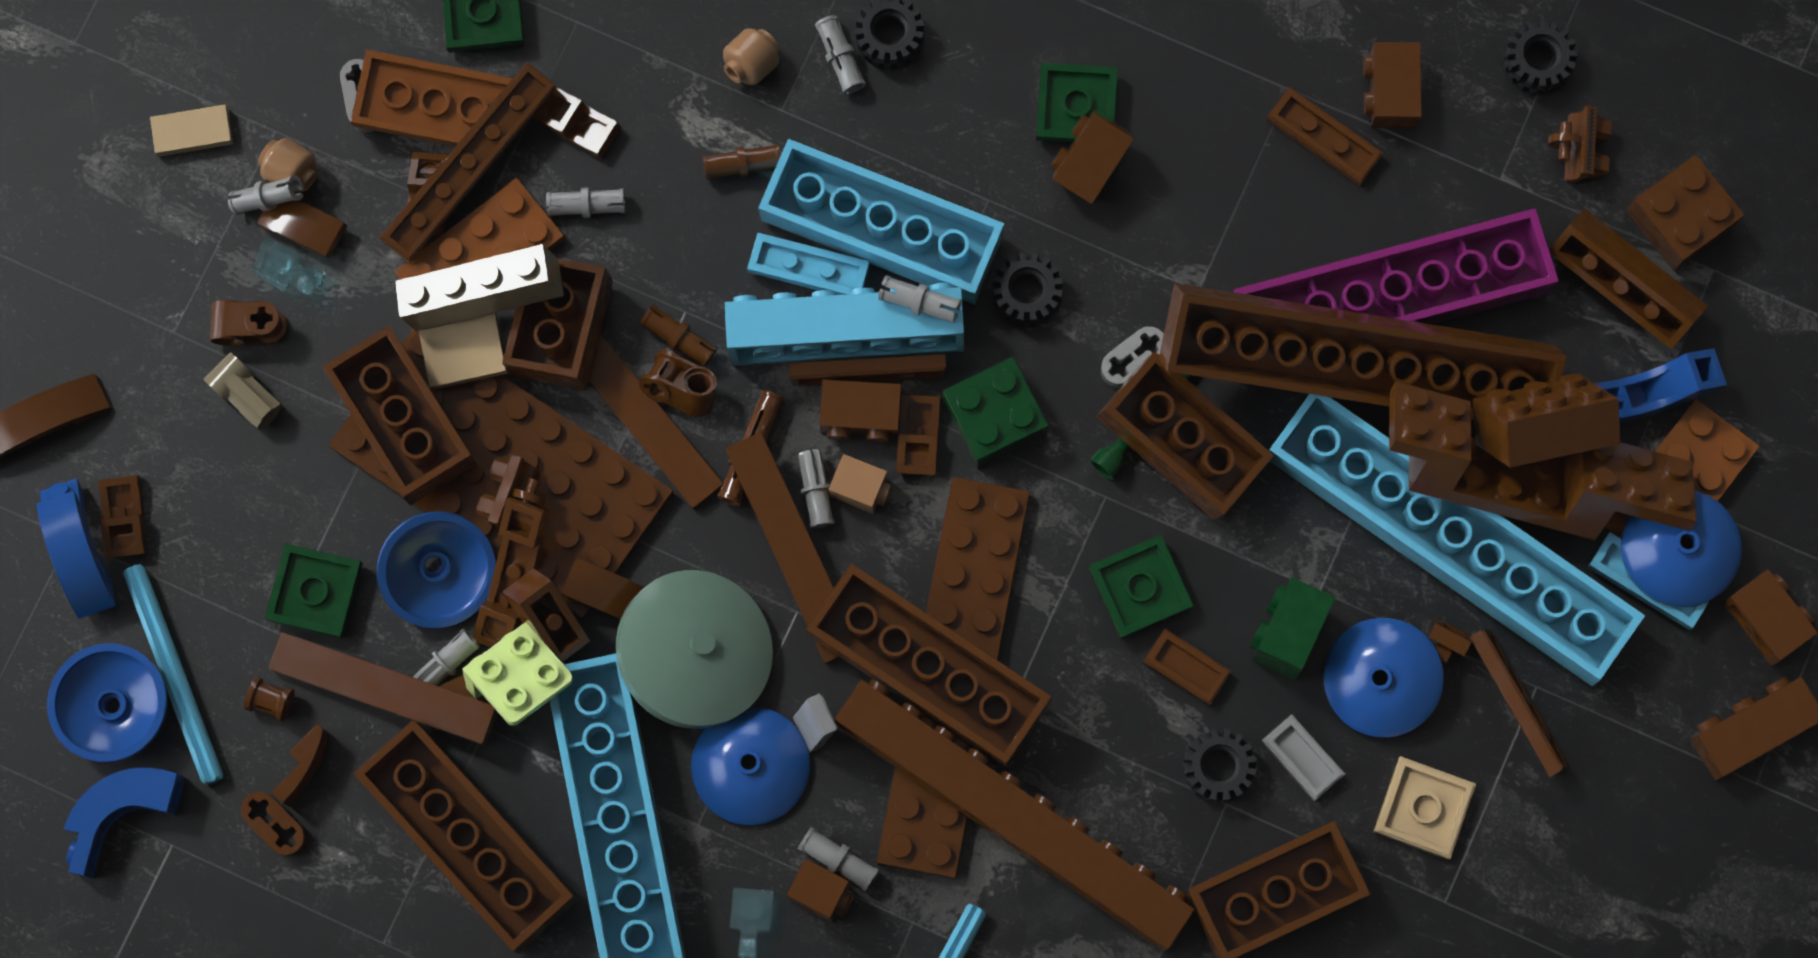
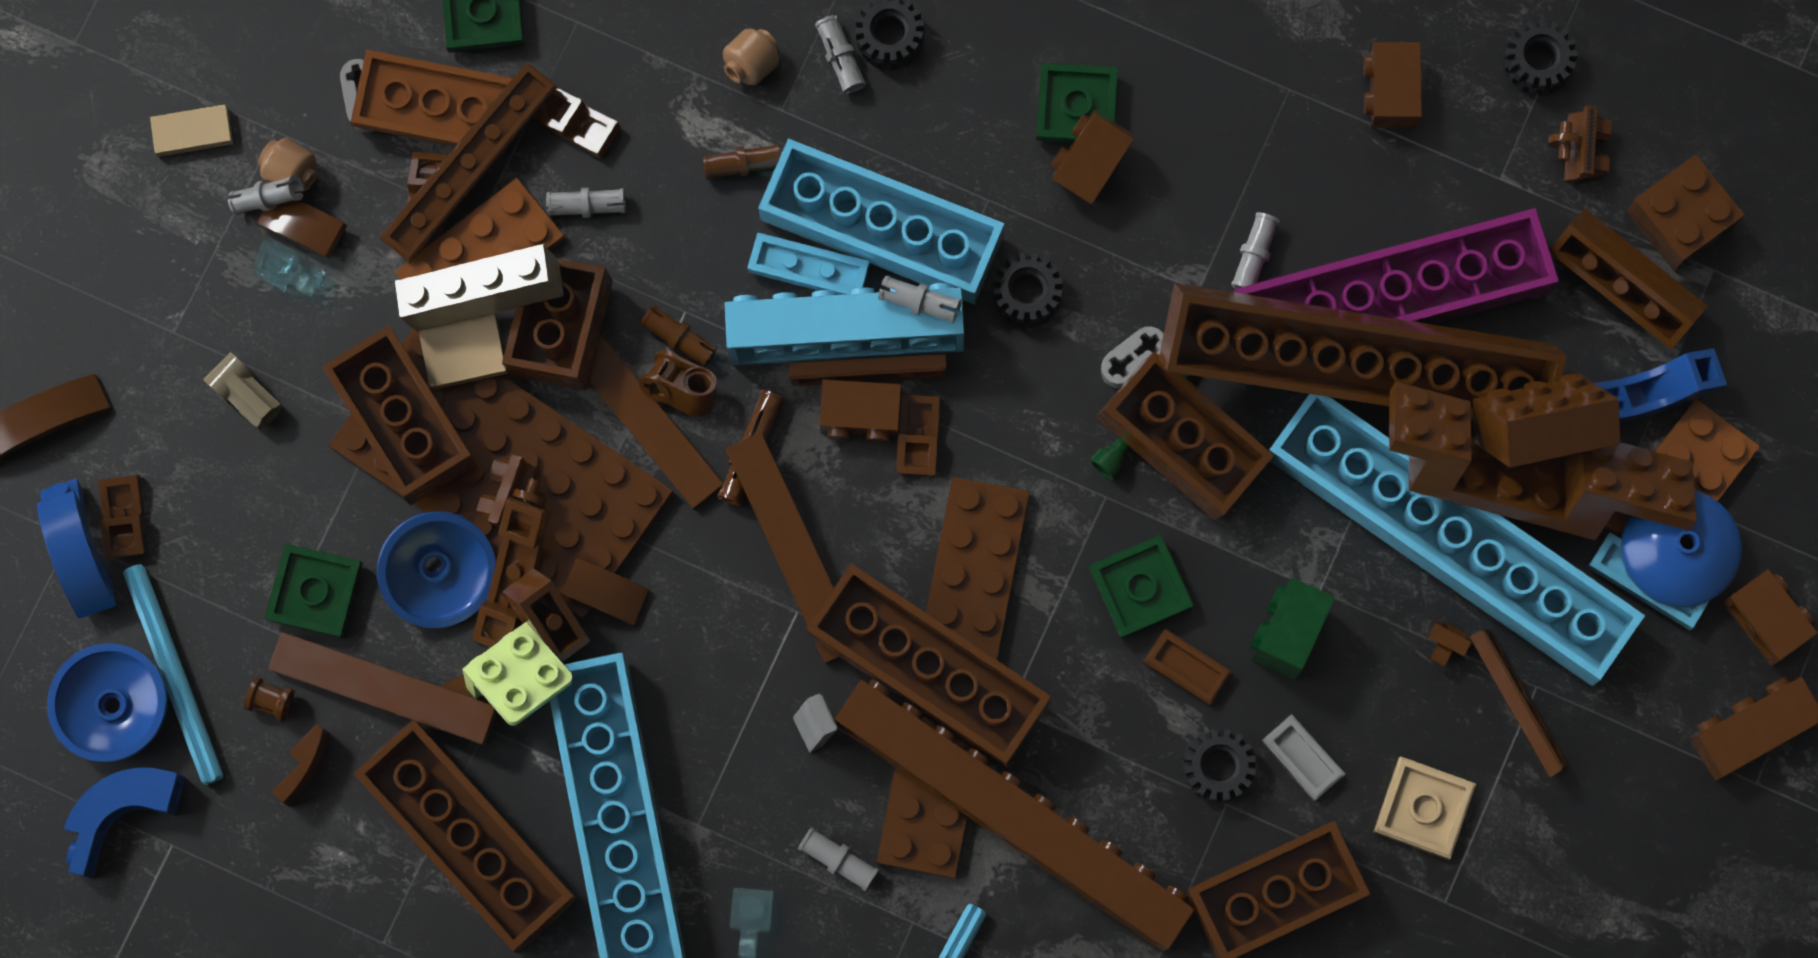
(239, 323): reddish brown piece -> none
(267, 830): reddish brown beam -> none
(448, 658): light grey axle -> none
(694, 649): sand green dish -> none
(754, 794): blue dish -> none
(815, 489): light grey axle -> none
(821, 891): reddish brown brick -> none
(859, 484): medium nougat brick -> none
(995, 412): dark green brick -> none
(1256, 250): none -> light grey pin
(1324, 136): reddish brown tile -> none
(1412, 672): blue dish -> none

